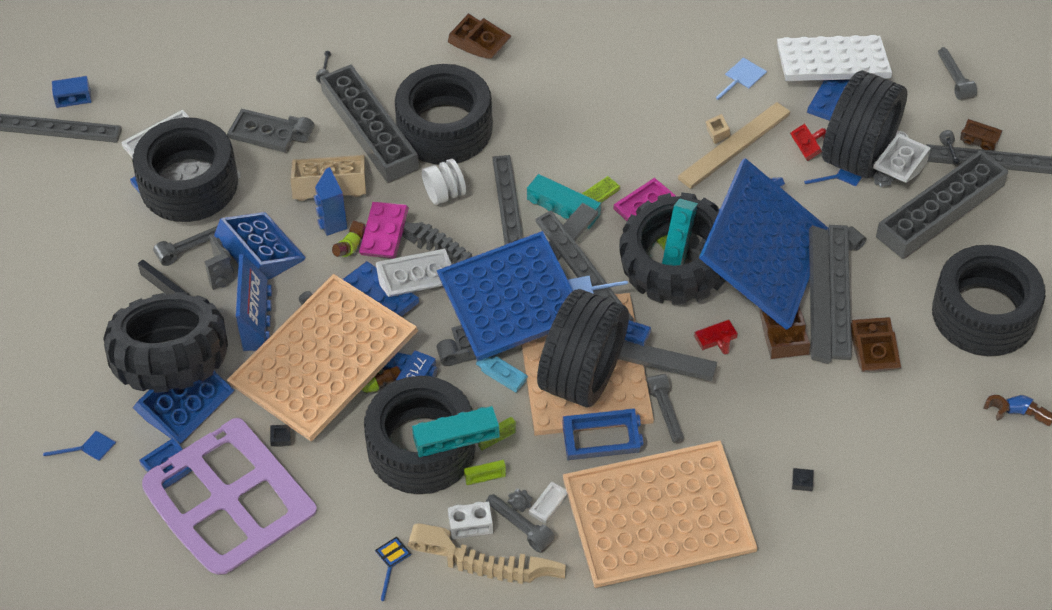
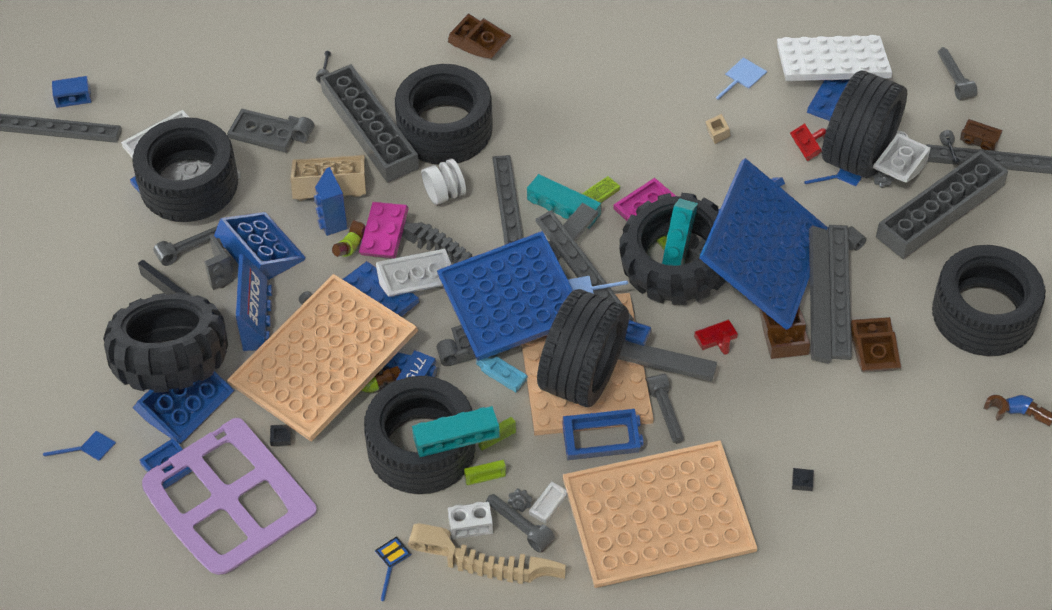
(733, 145): tan tile -> none

